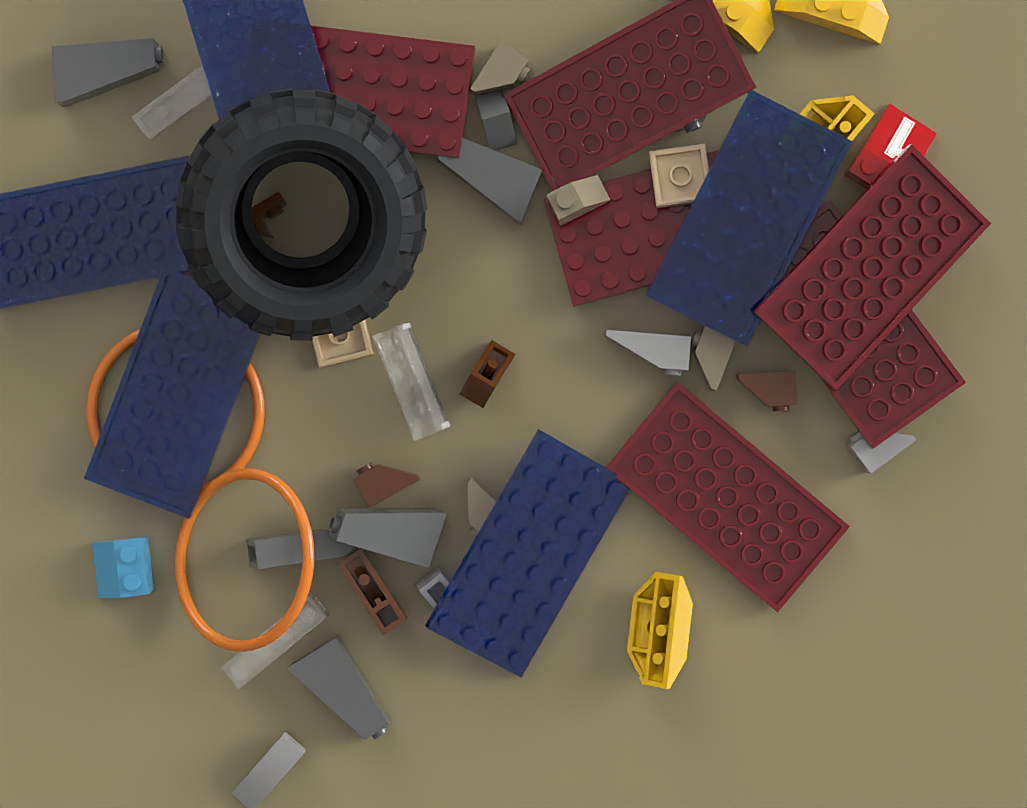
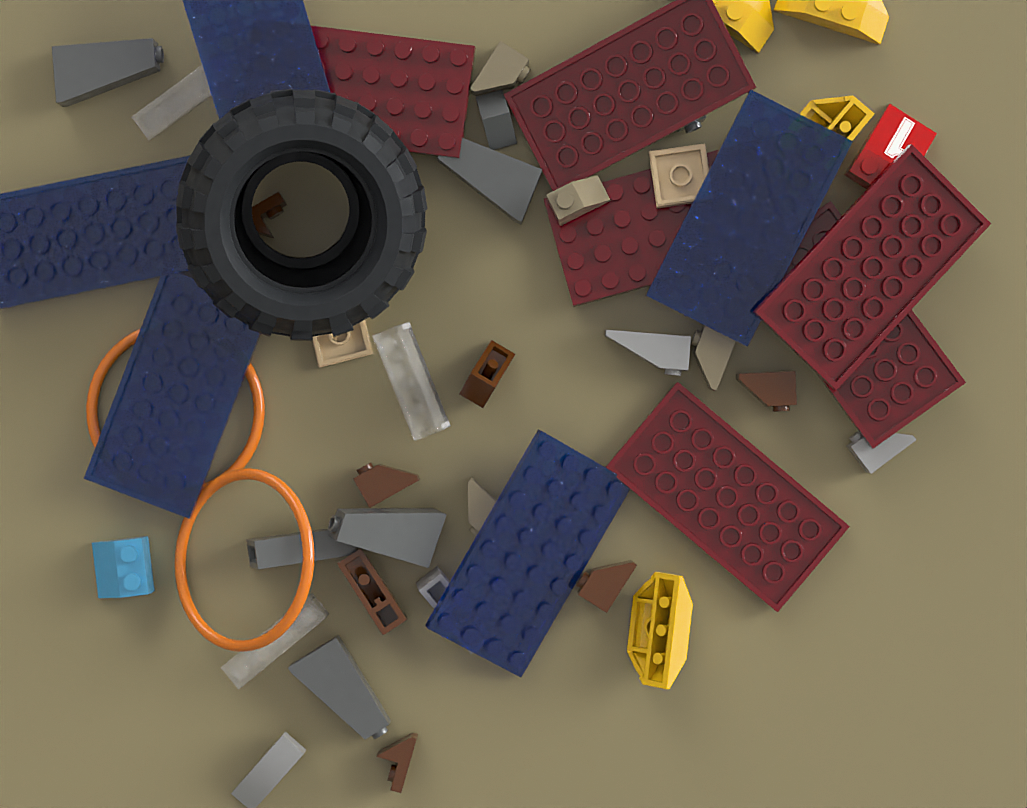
(401, 753): none -> reddish brown slope
(605, 583): none -> reddish brown slope

